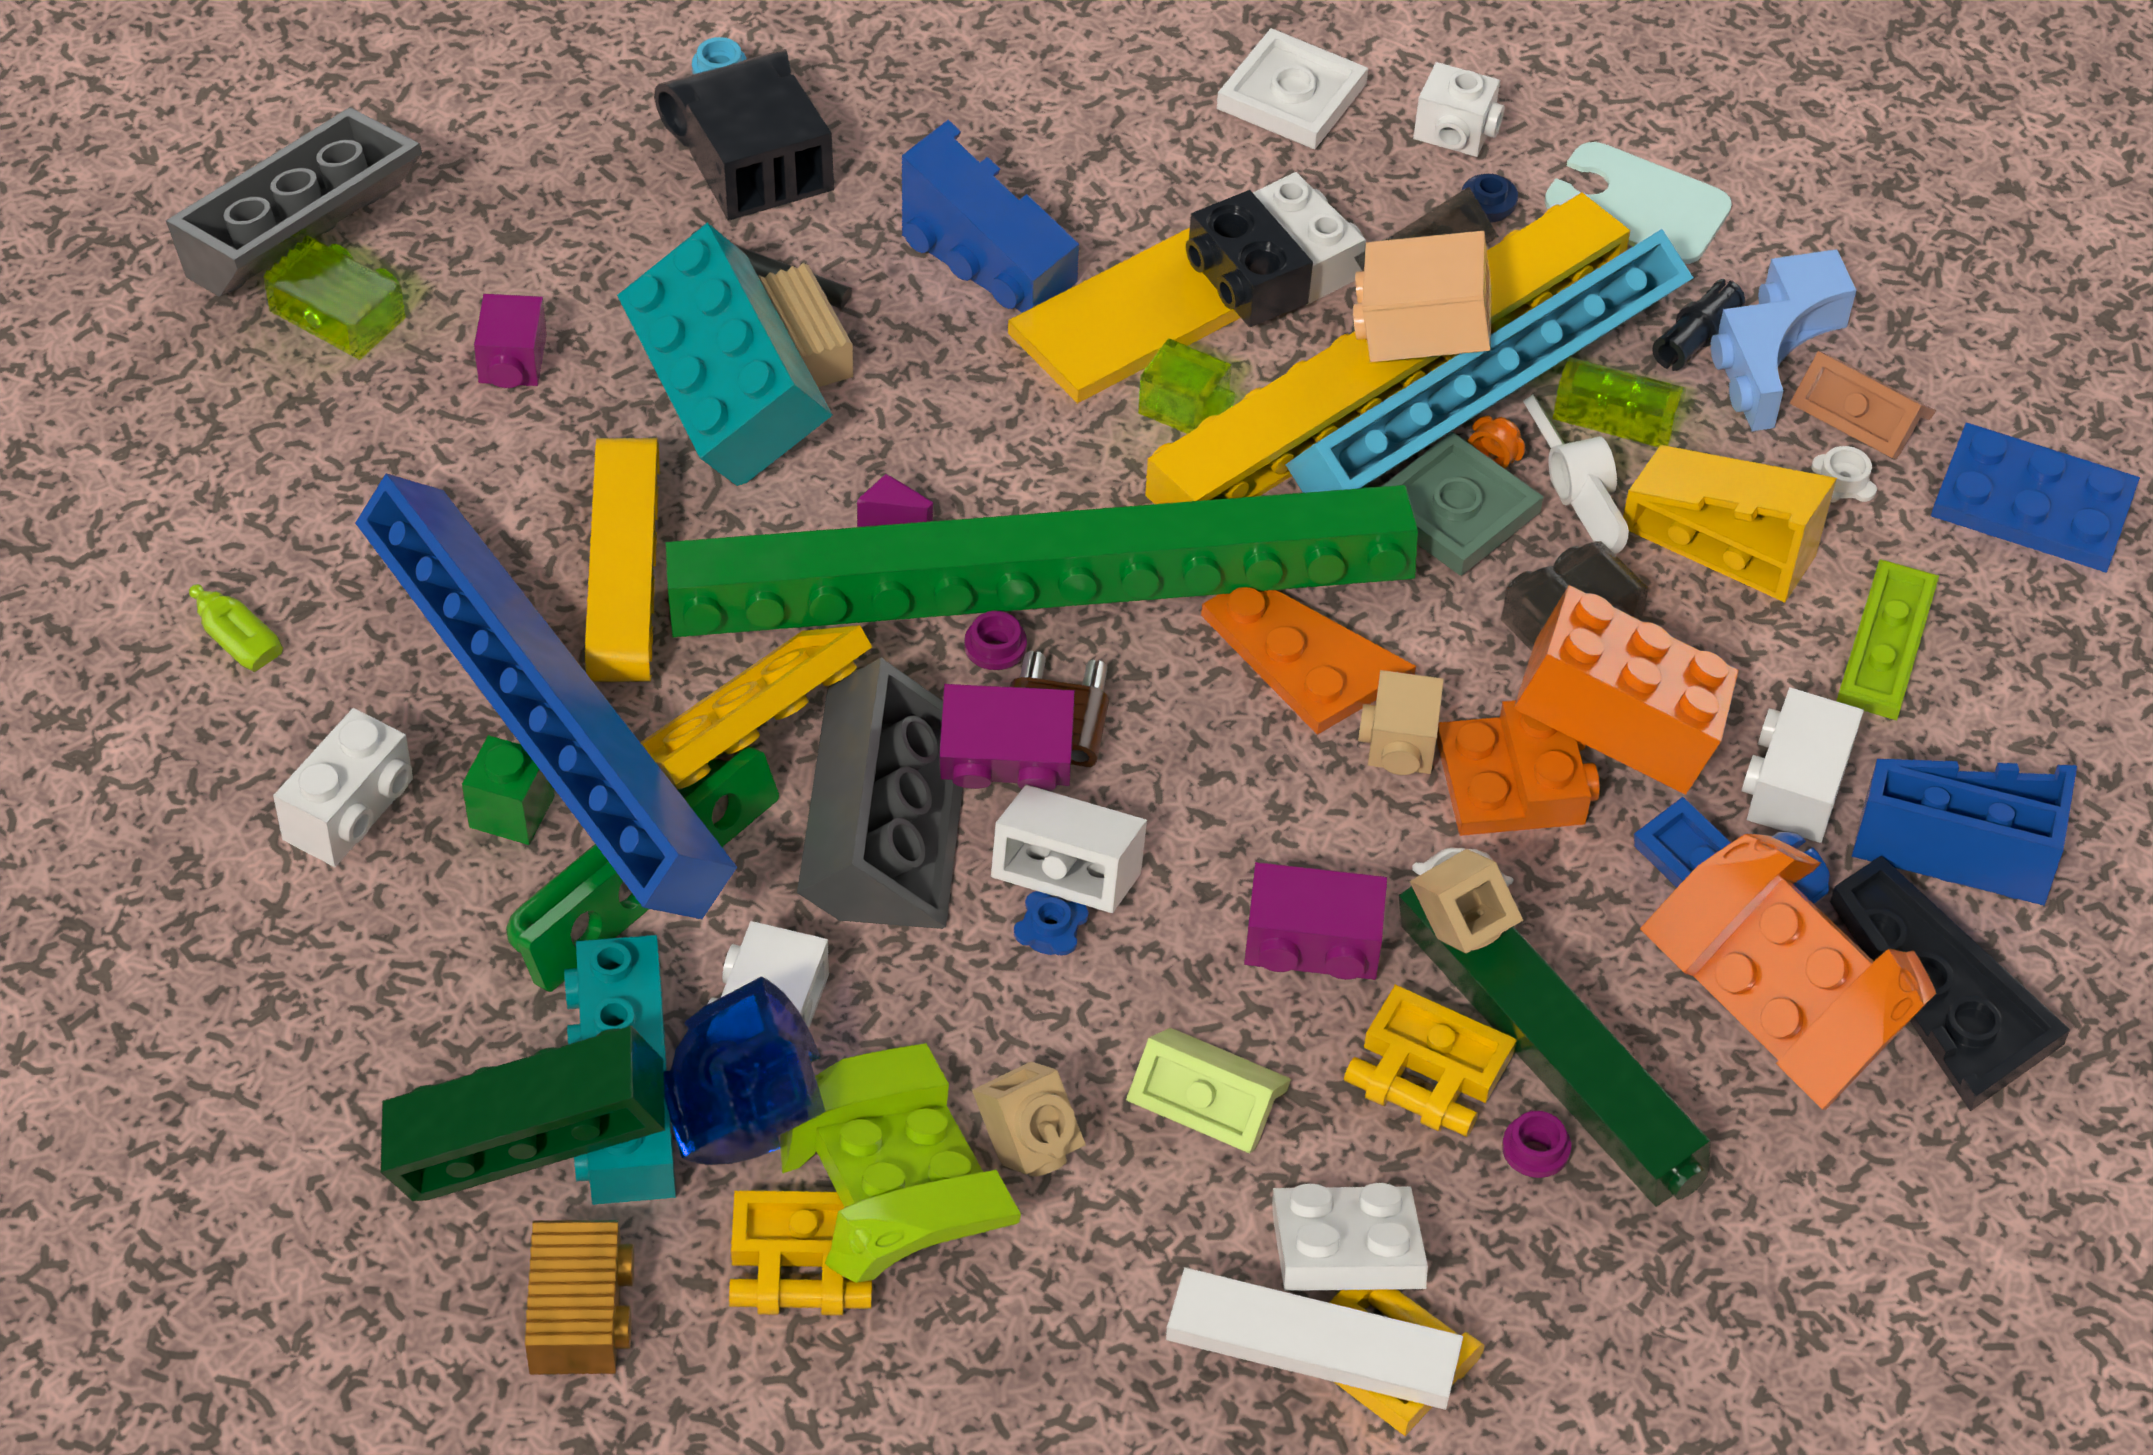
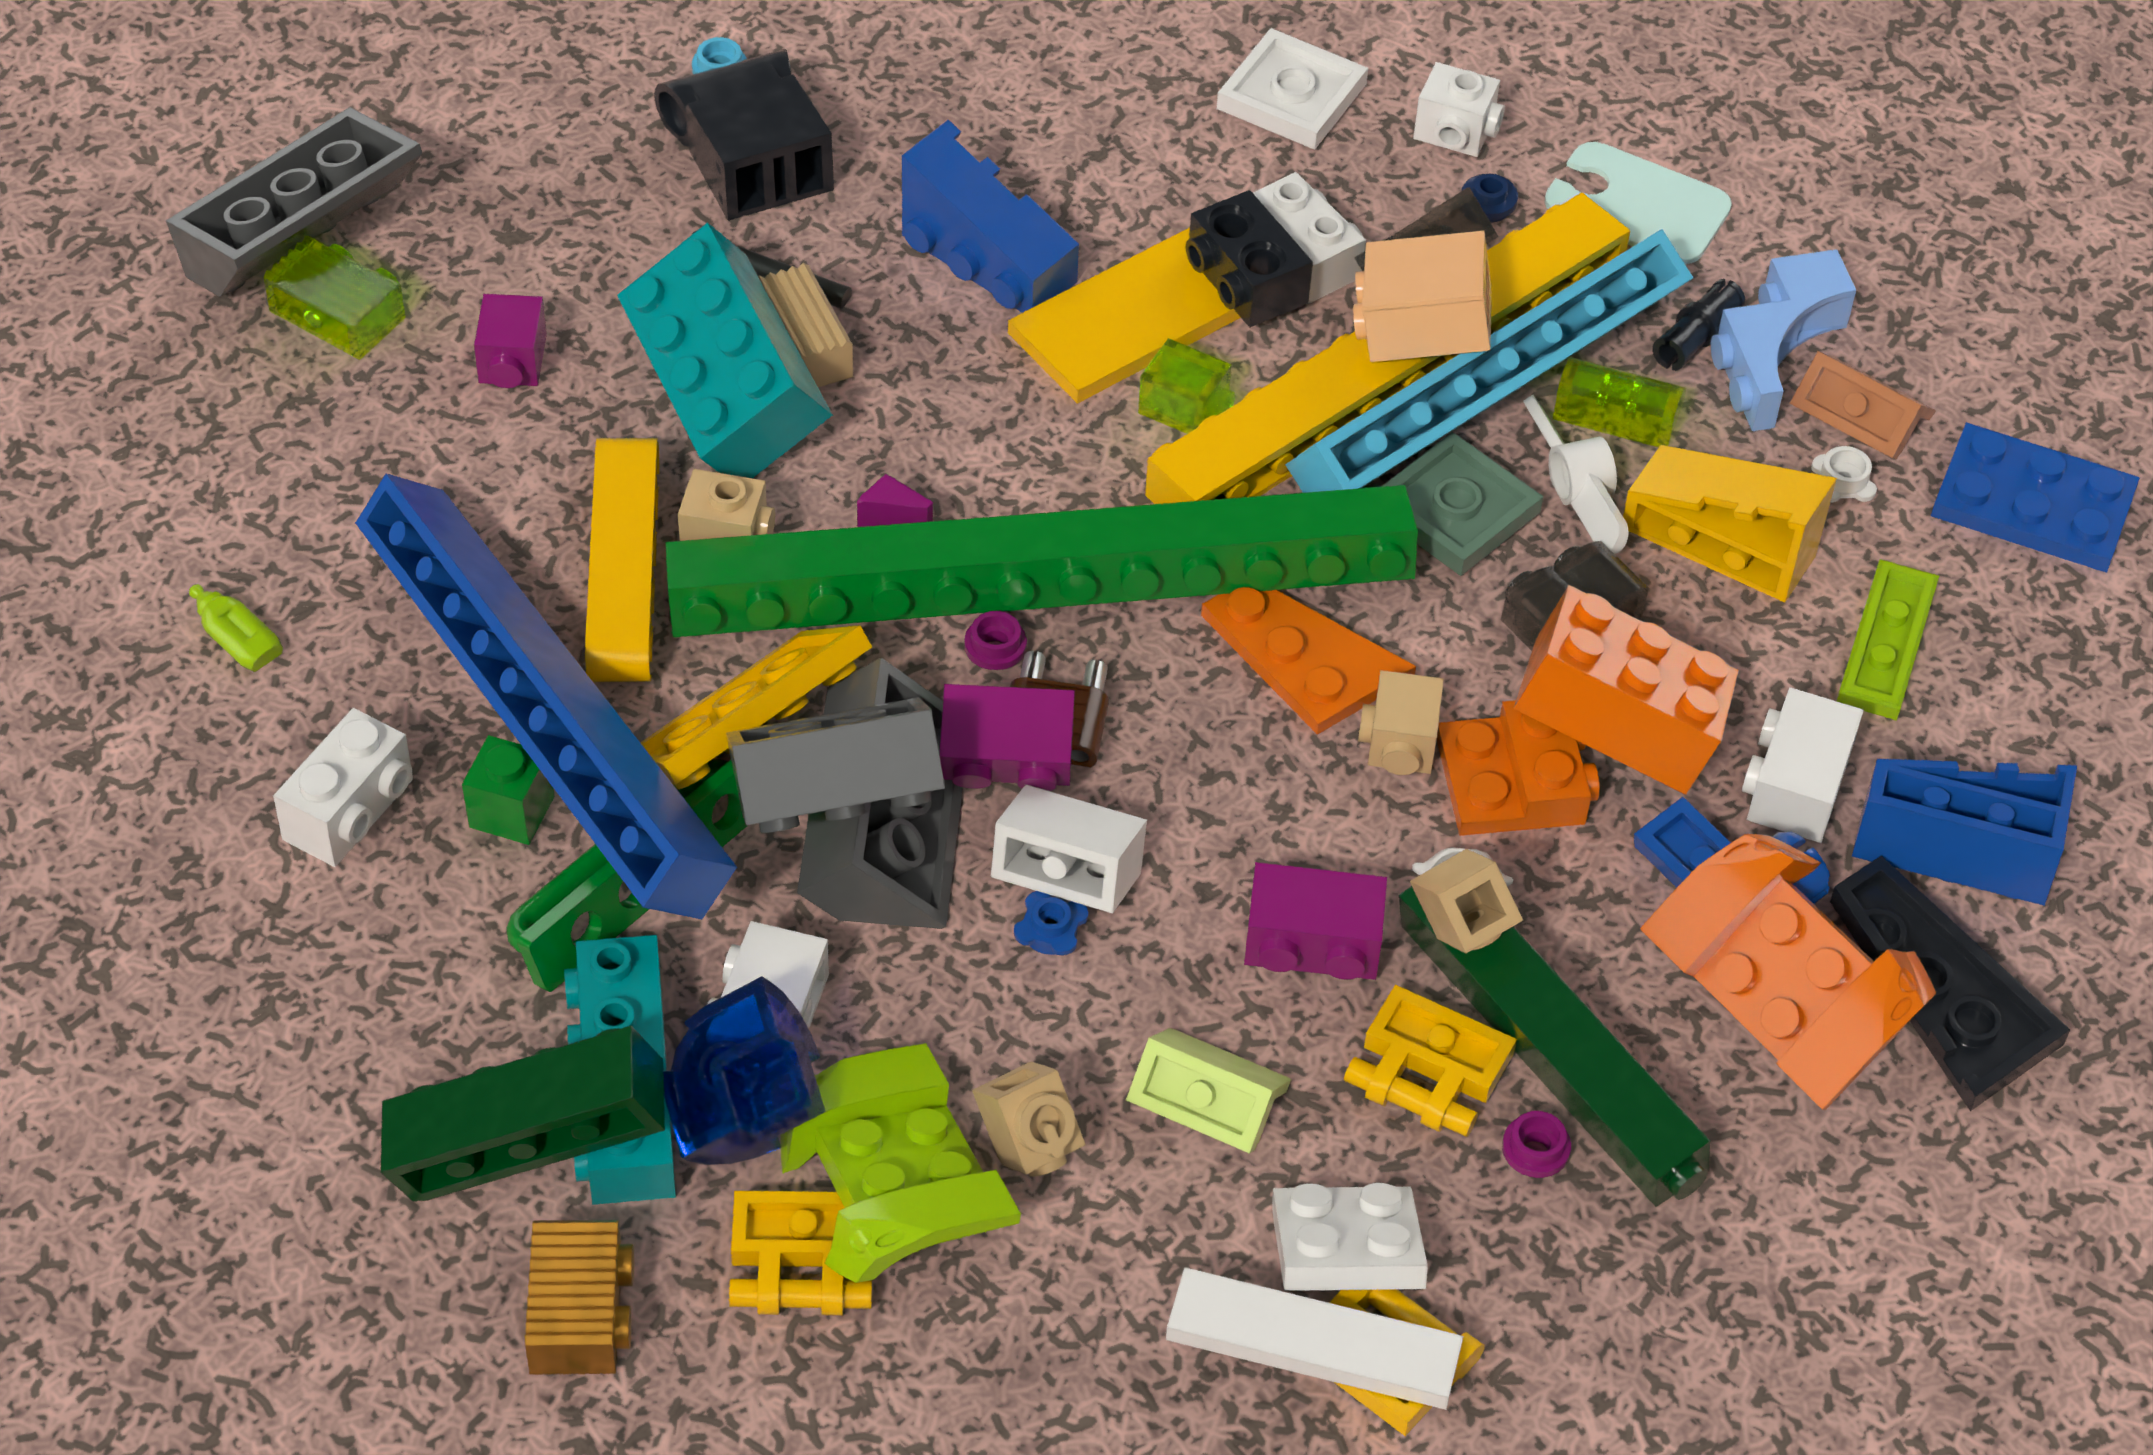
(724, 507): none -> tan brick
(836, 763): none -> dark grey slope
(1498, 437): orange plate -> none

